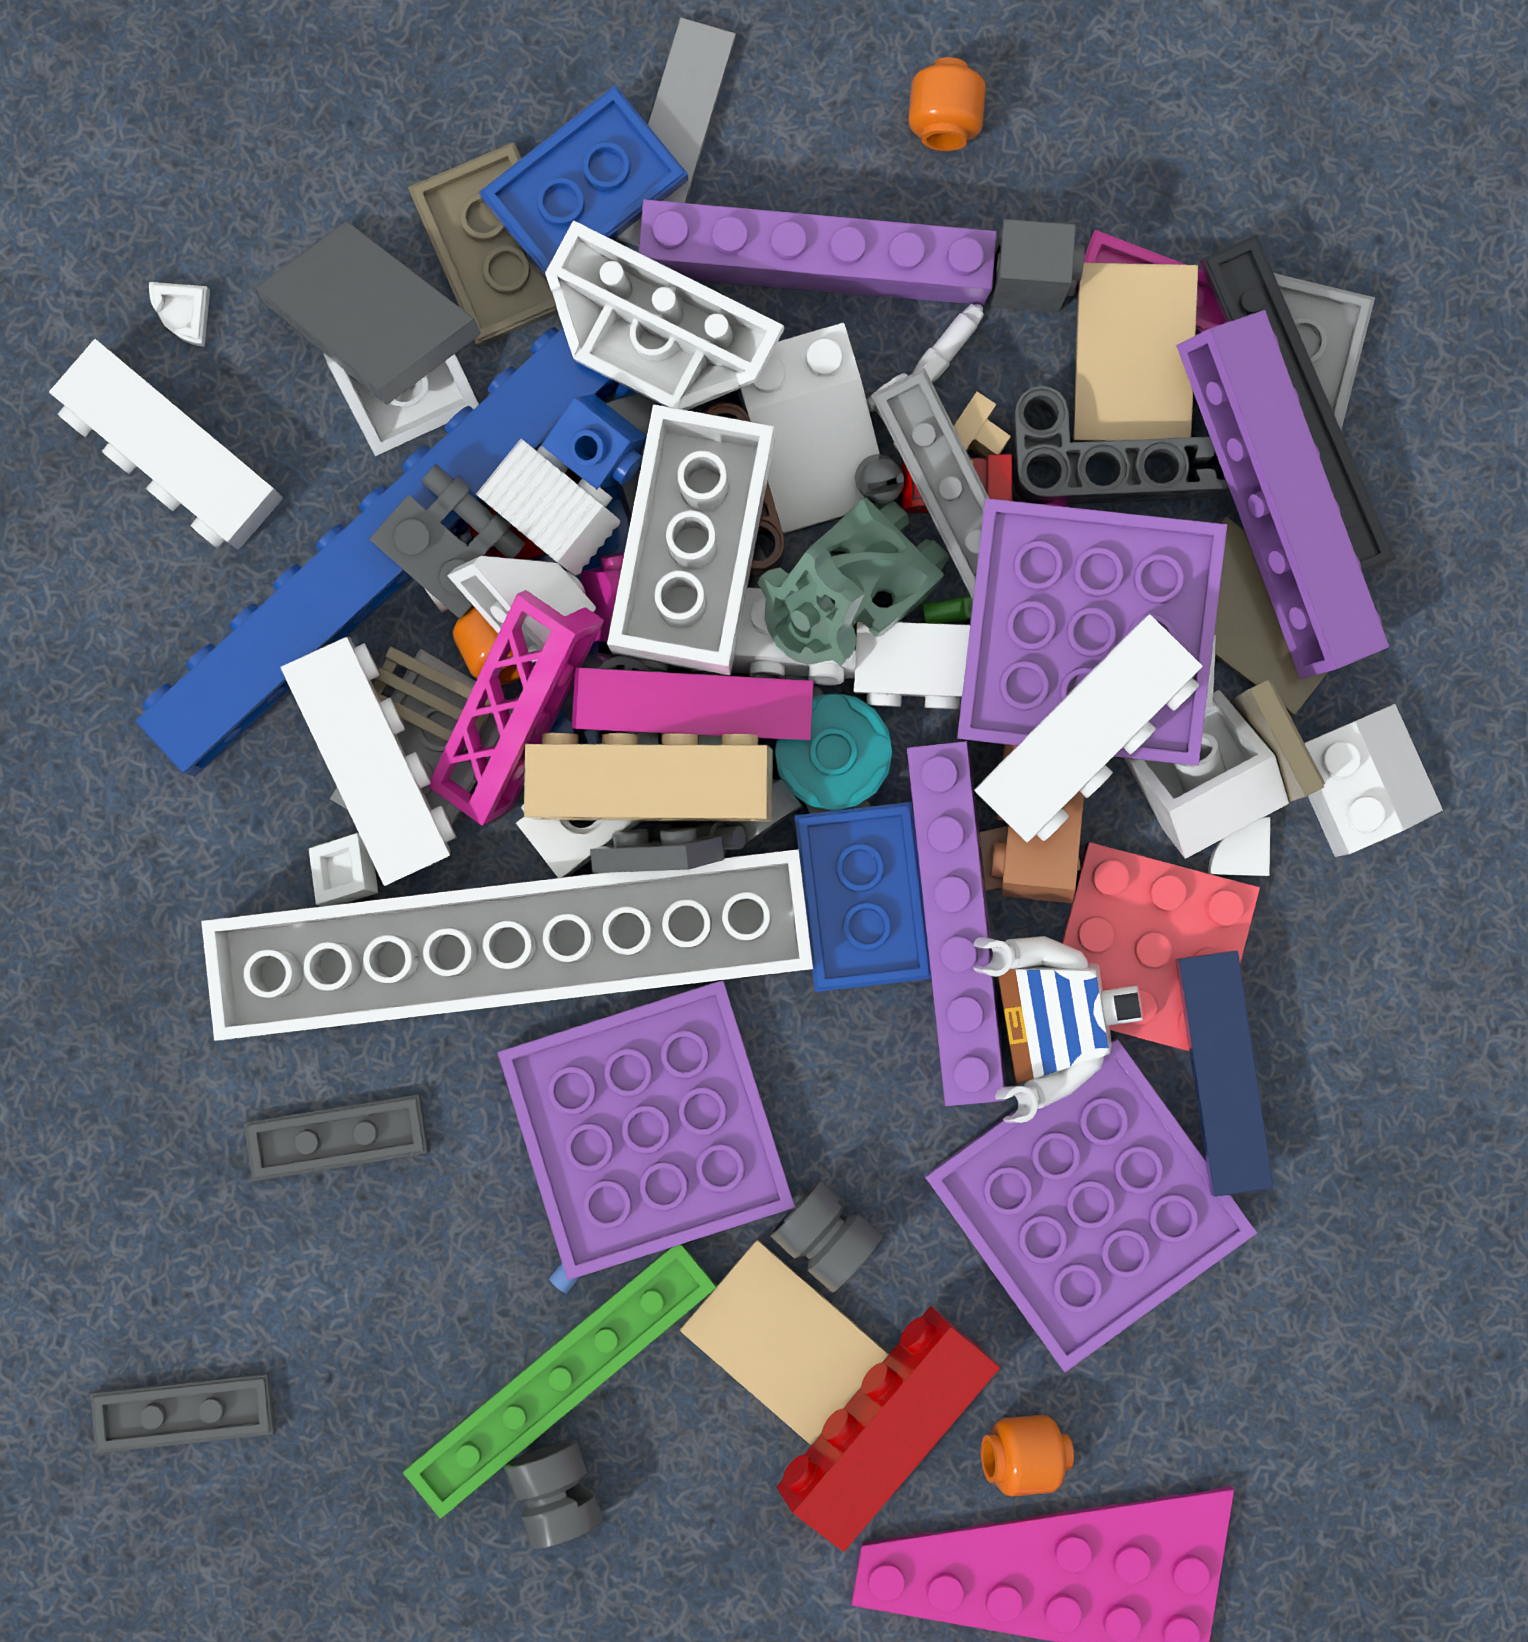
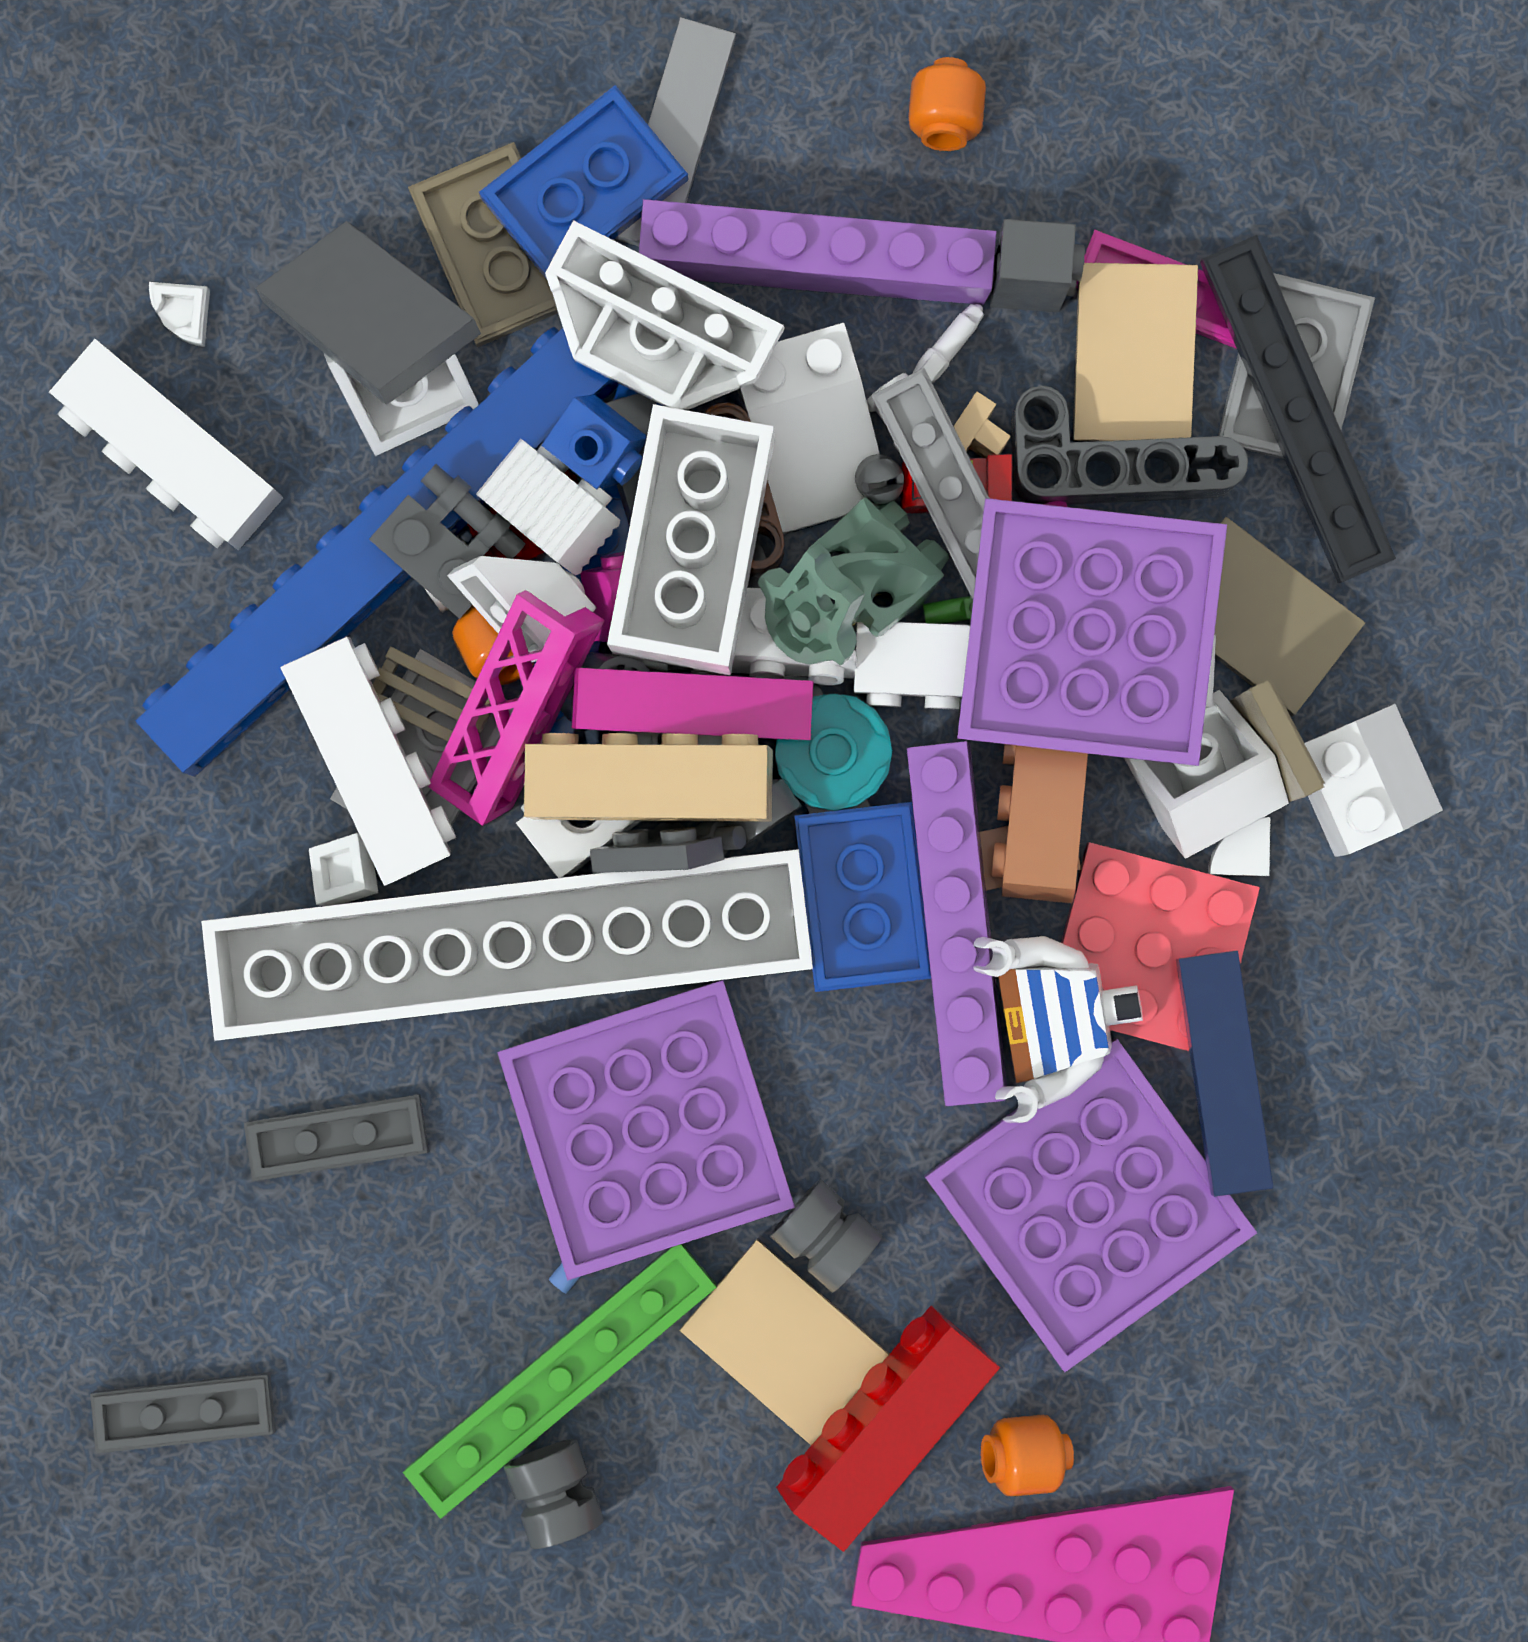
(1088, 729): white brick -> none
(1282, 495): medium lavender brick -> none

